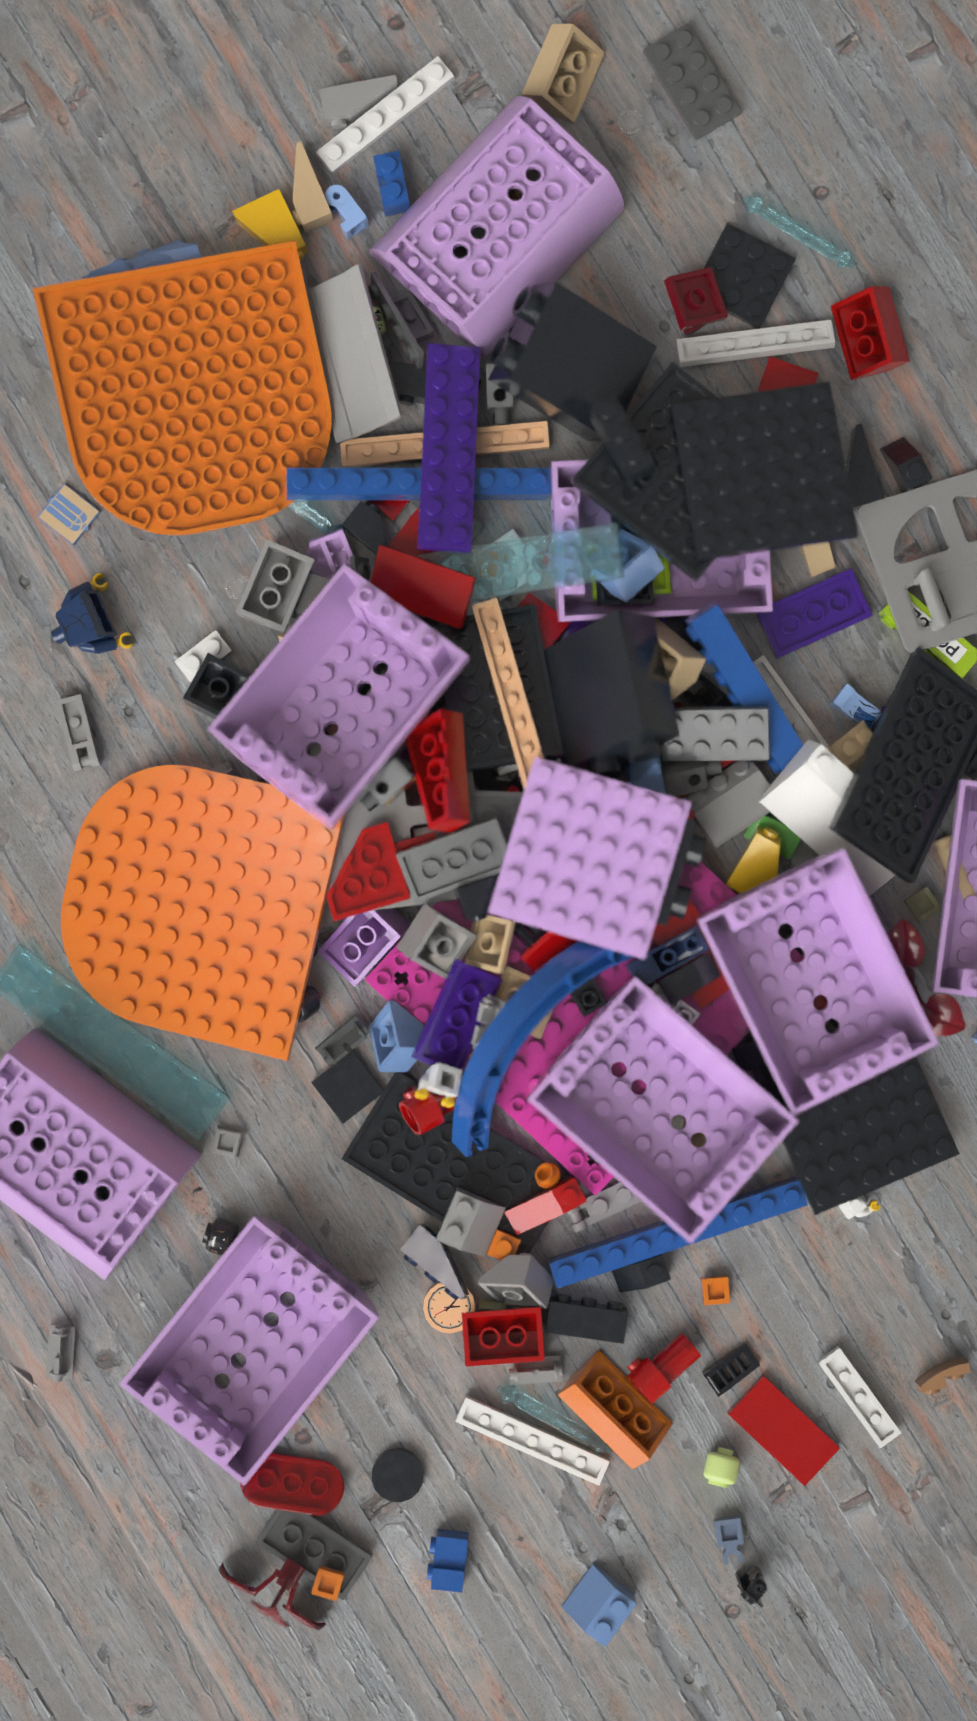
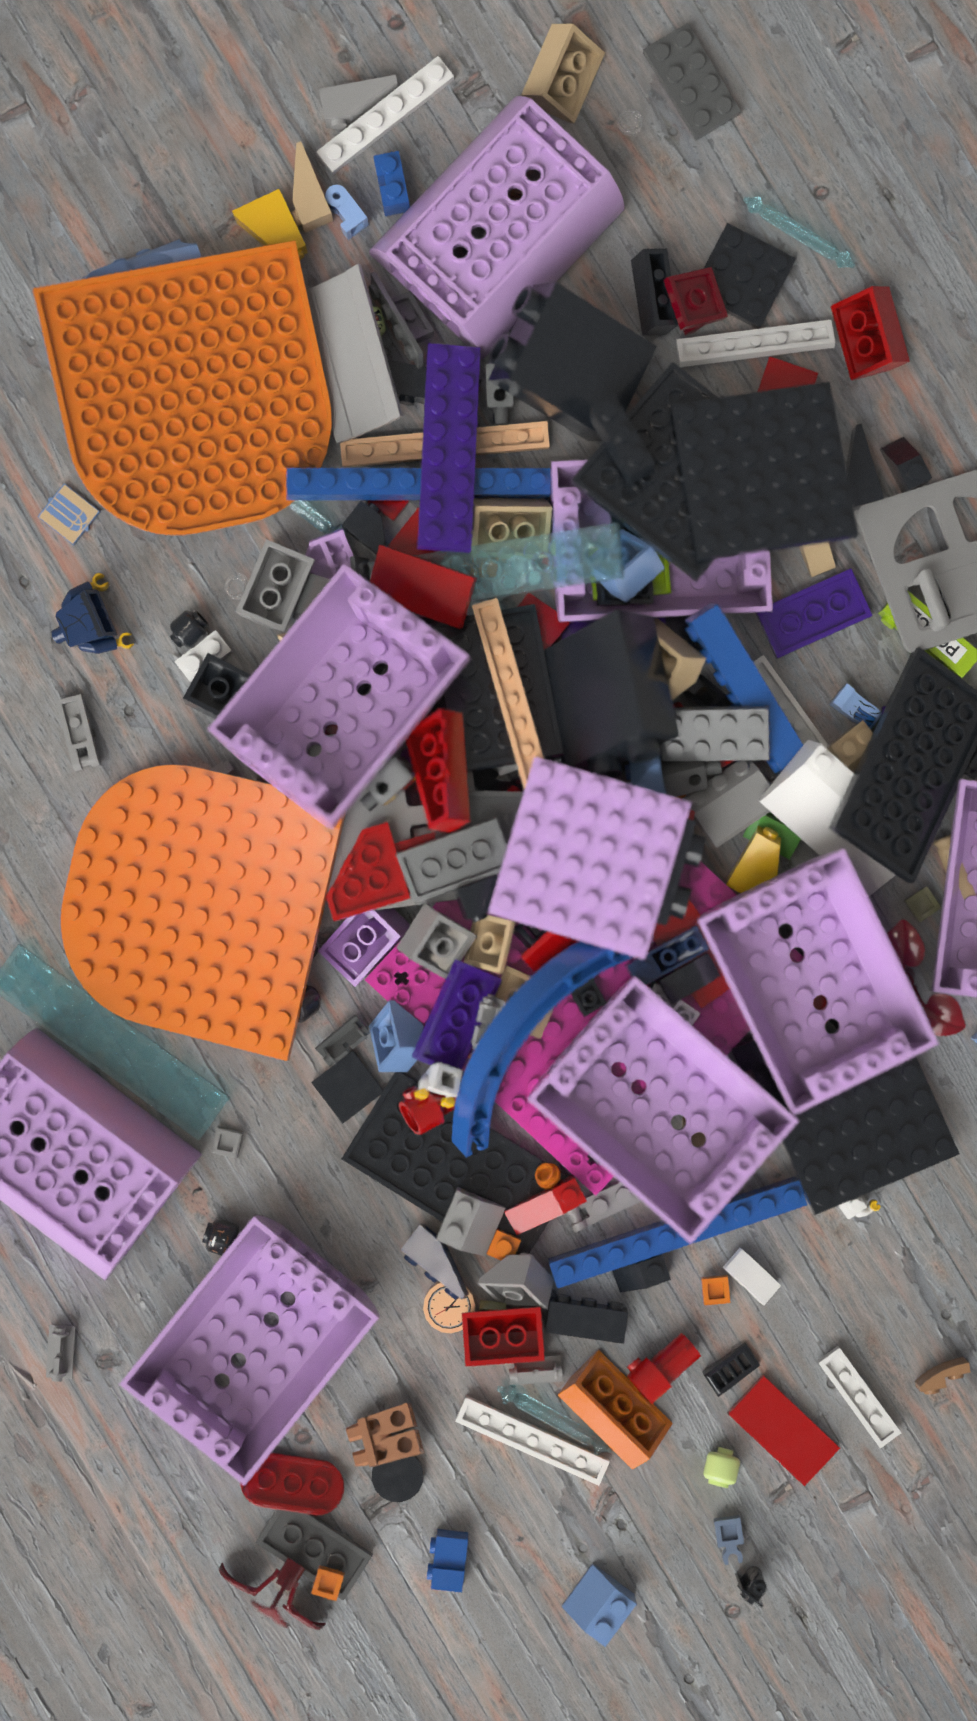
(189, 629): none -> black head
(377, 1437): none -> nougat hips
(509, 519): none -> tan slope
(655, 309): none -> black brick
(751, 1276): none -> white slope

